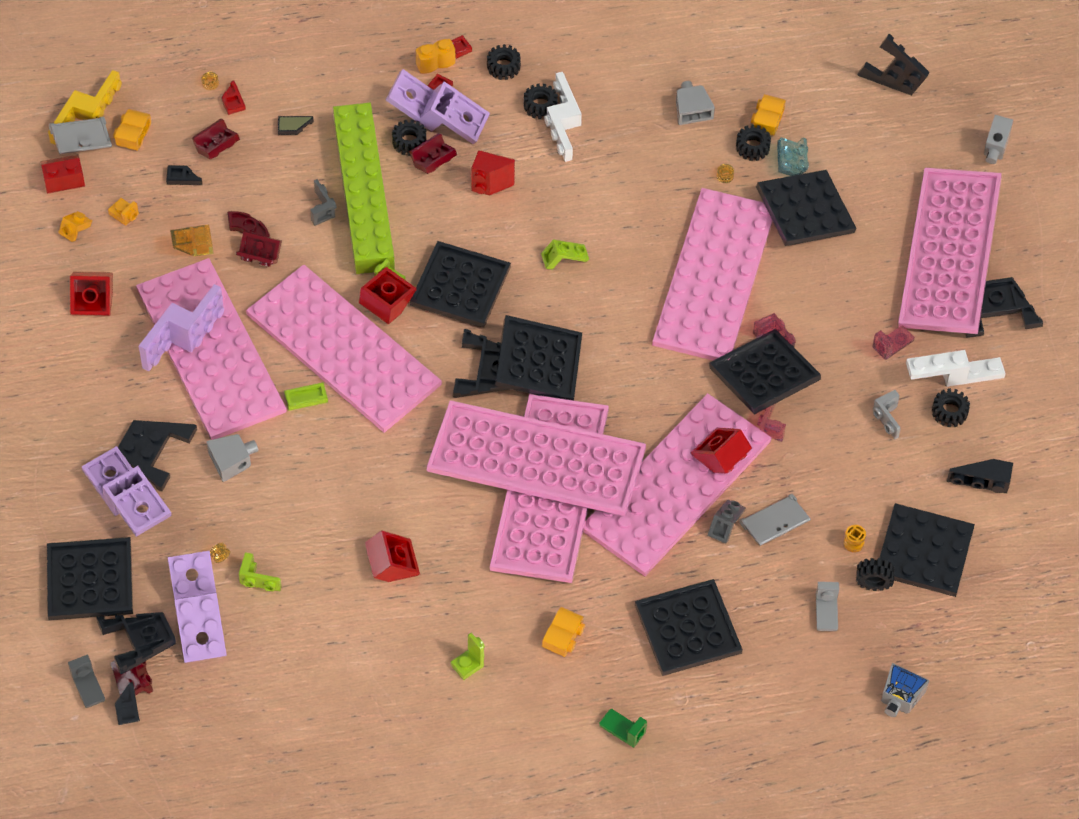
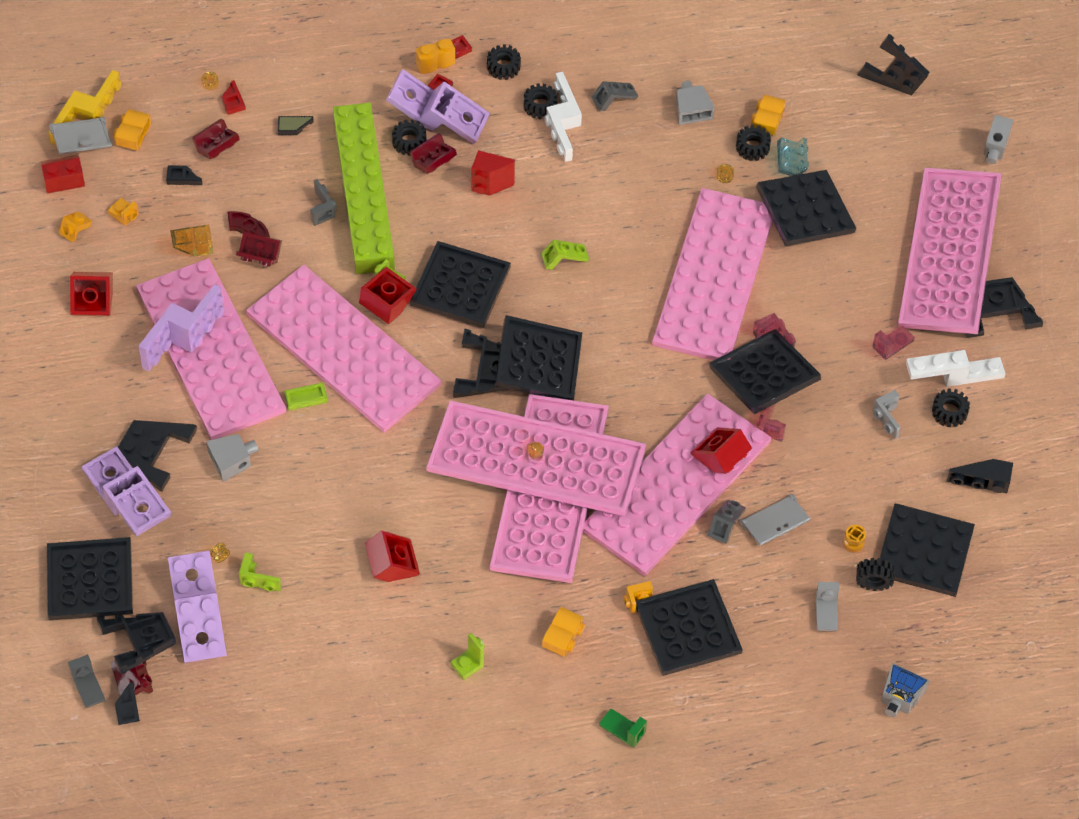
(535, 449): none -> clear yellow hinge
(609, 90): none -> dark grey bracket
(635, 593): none -> light orange bracket

